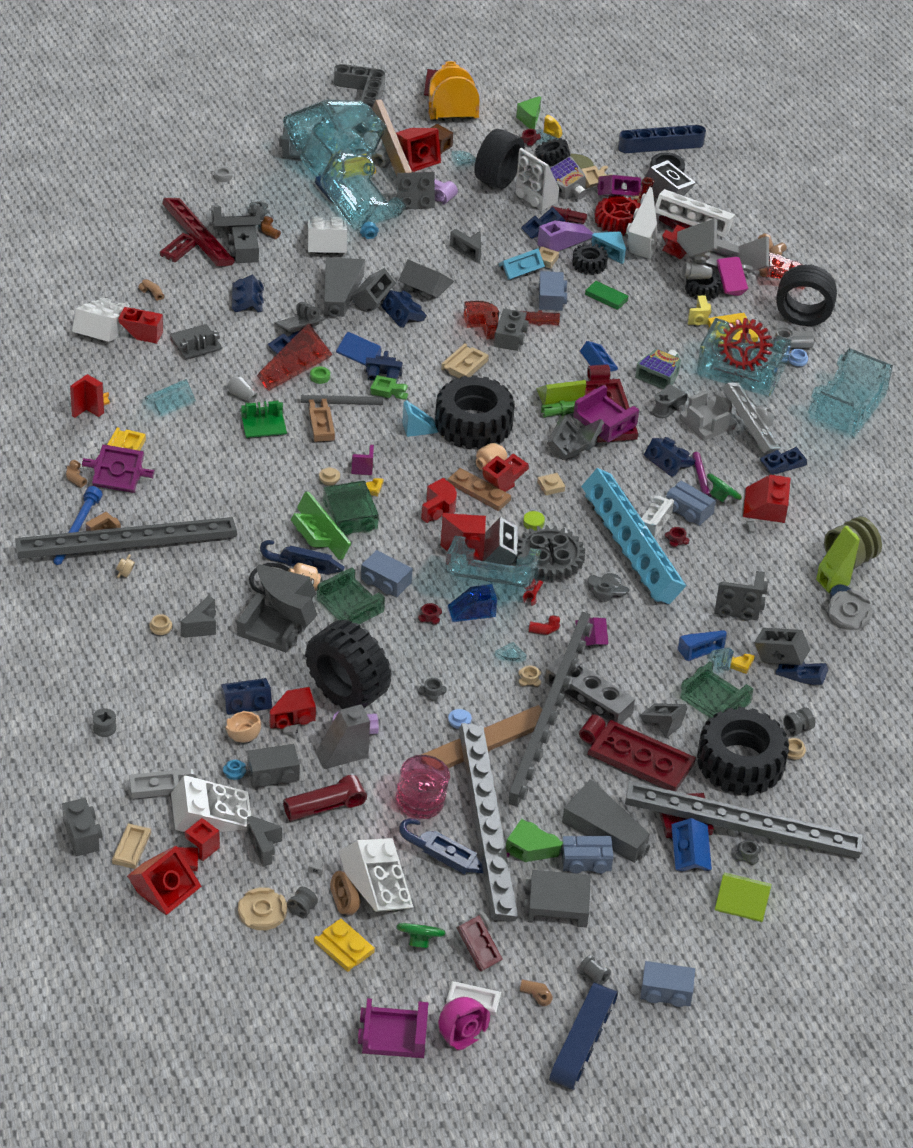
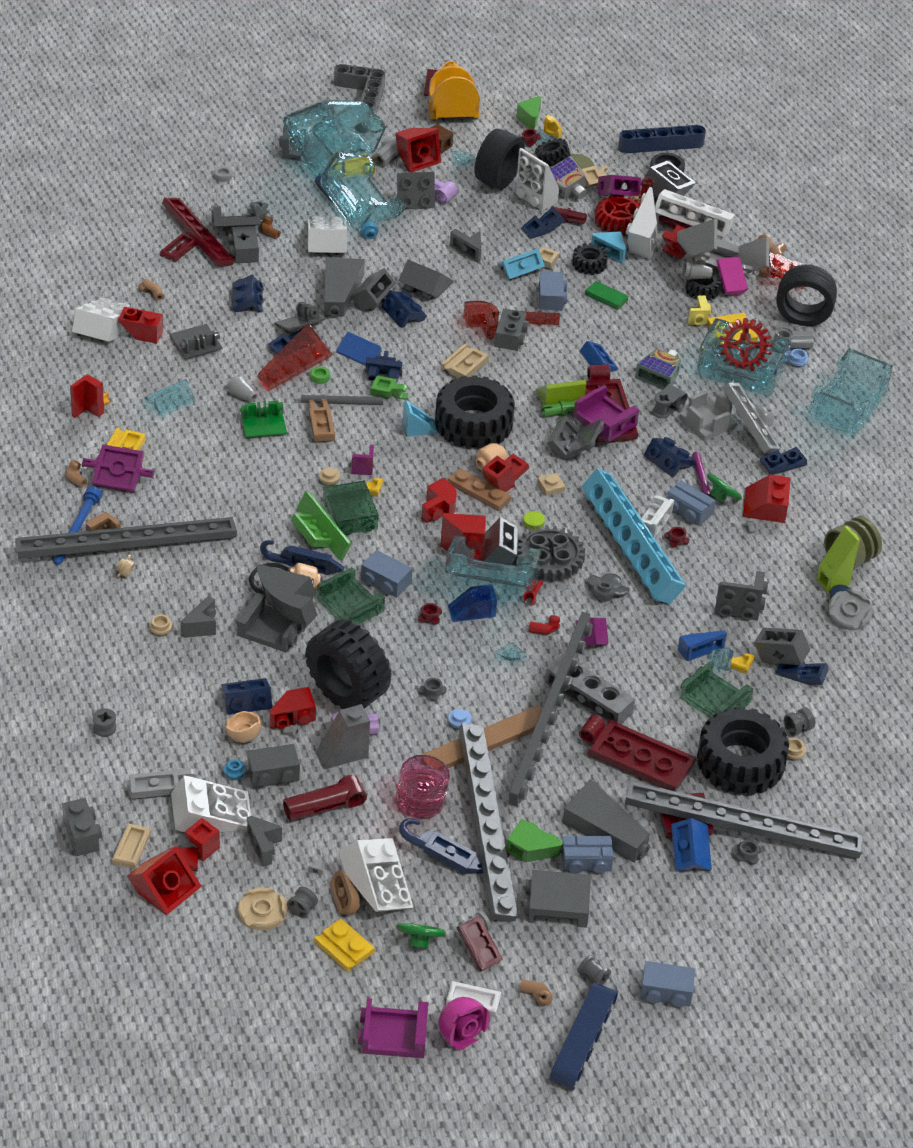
(391, 140): medium nougat tile -> none
(529, 676): tan plate -> none
(561, 235): medium lavender slope -> none
(666, 715): dark grey slope -> none
(743, 897): lime slope -> none

